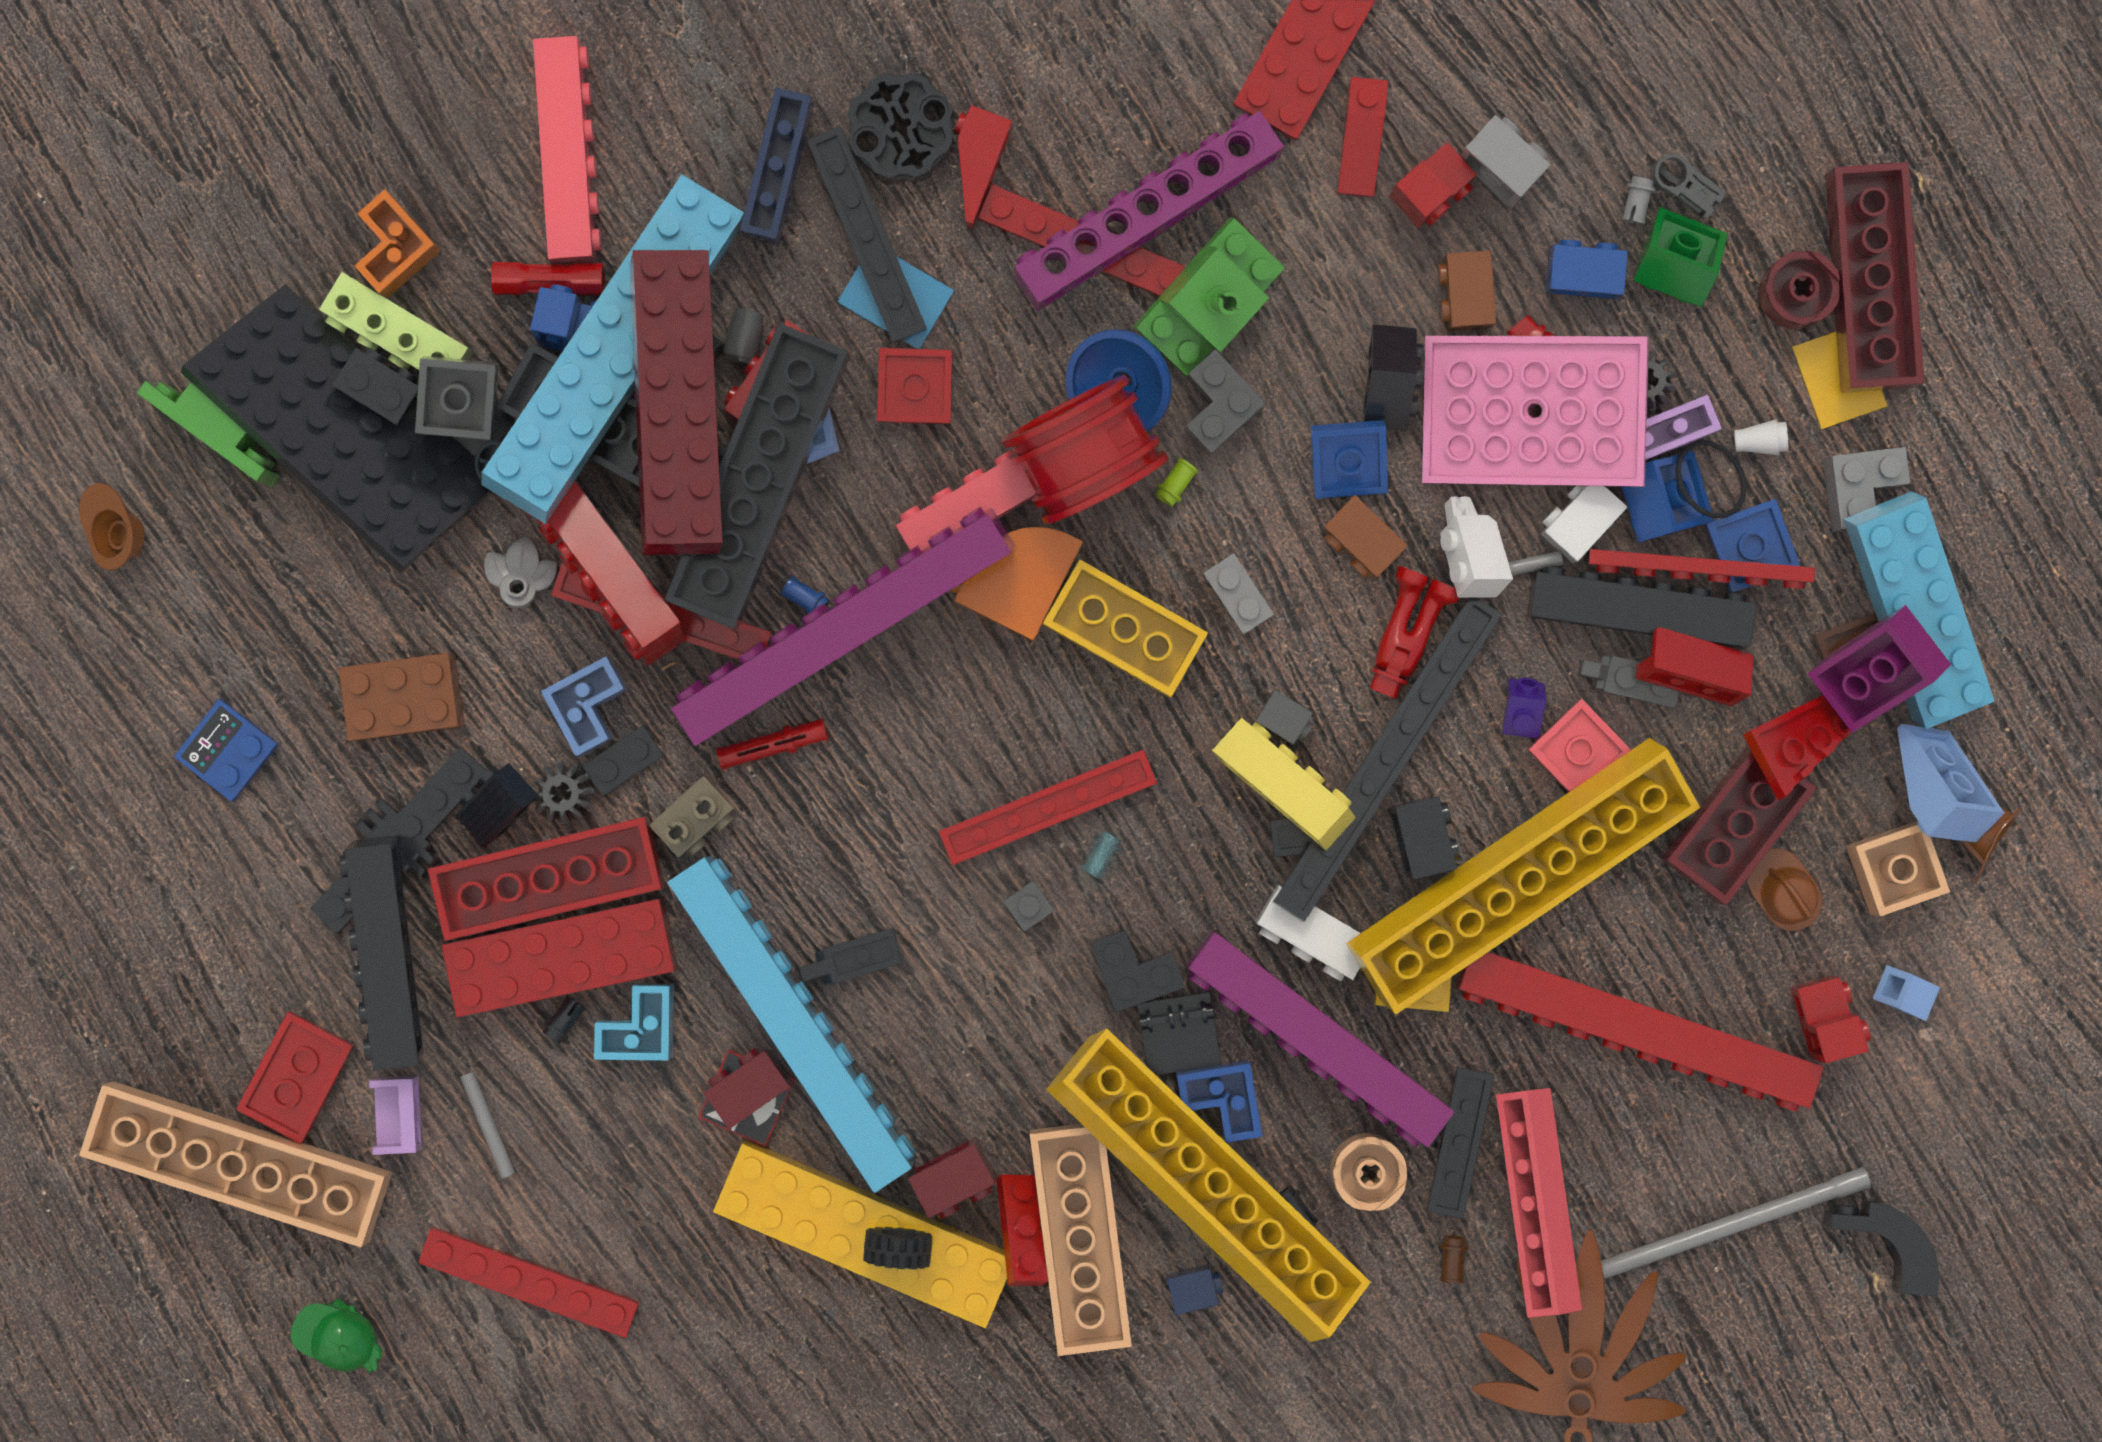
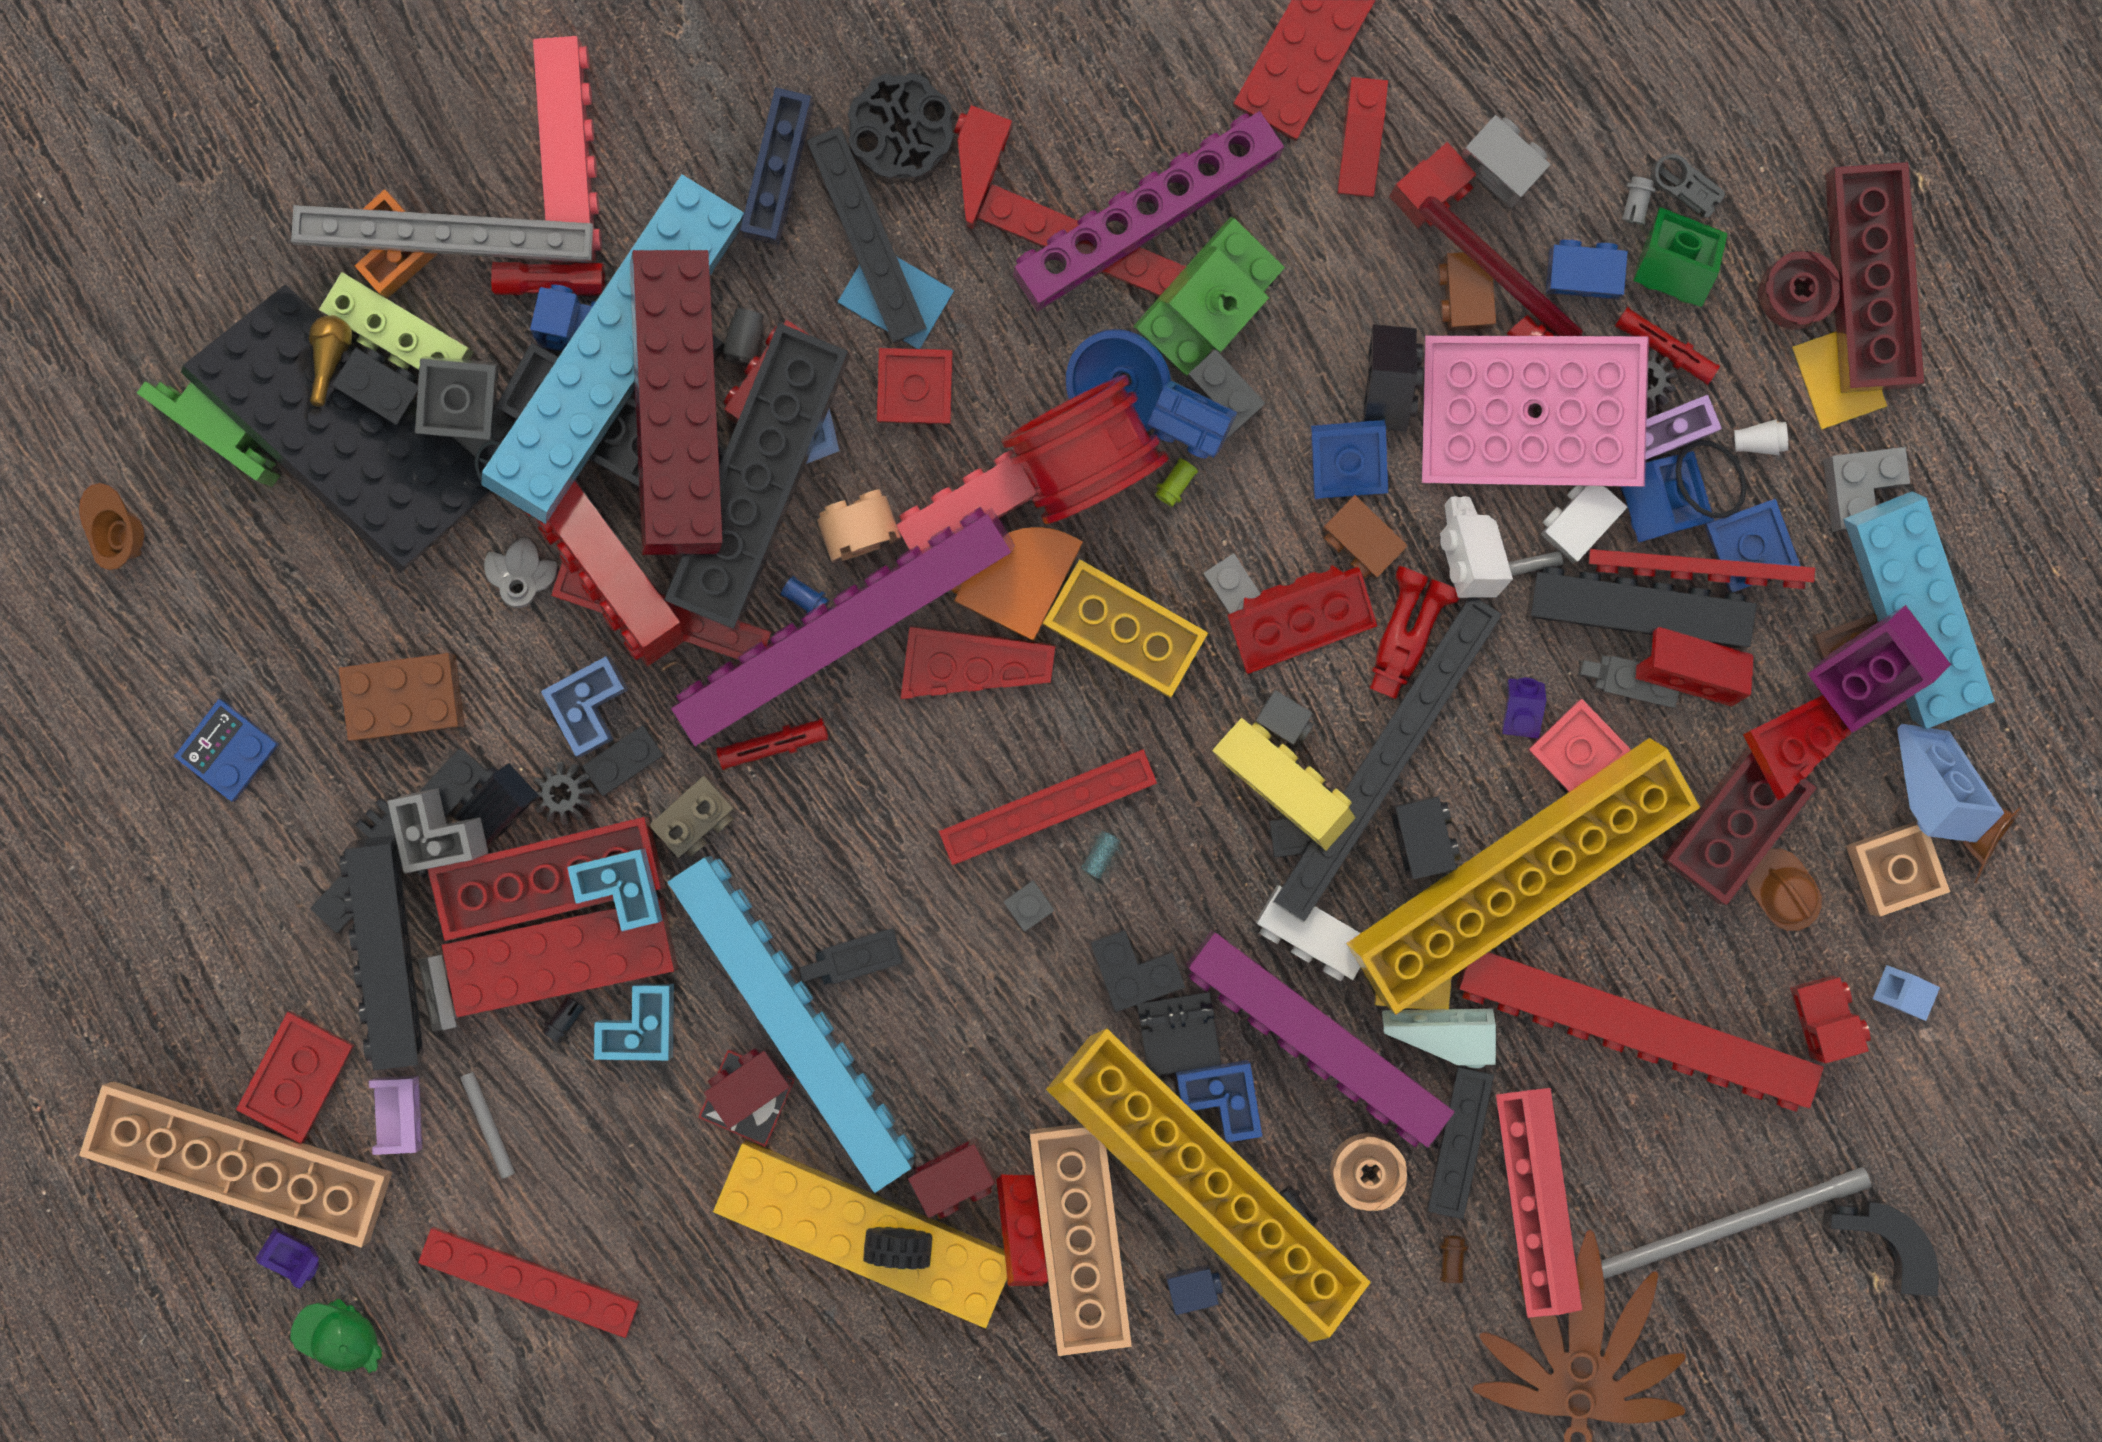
(289, 1257): none -> dark purple bracket
(329, 339): none -> pearl gold piece
(425, 837): none -> light grey brick
(437, 993): none -> light grey plate
(442, 233): none -> light grey tile
(624, 877): none -> medium azure brick
(857, 527): none -> light nougat brick
(961, 661): none -> red wing
(1191, 420): none -> blue brick
(1301, 617): none -> red piece
(1451, 1034): none -> light aqua slope
(1498, 268): none -> dark red axle
(1680, 354): none -> red pin

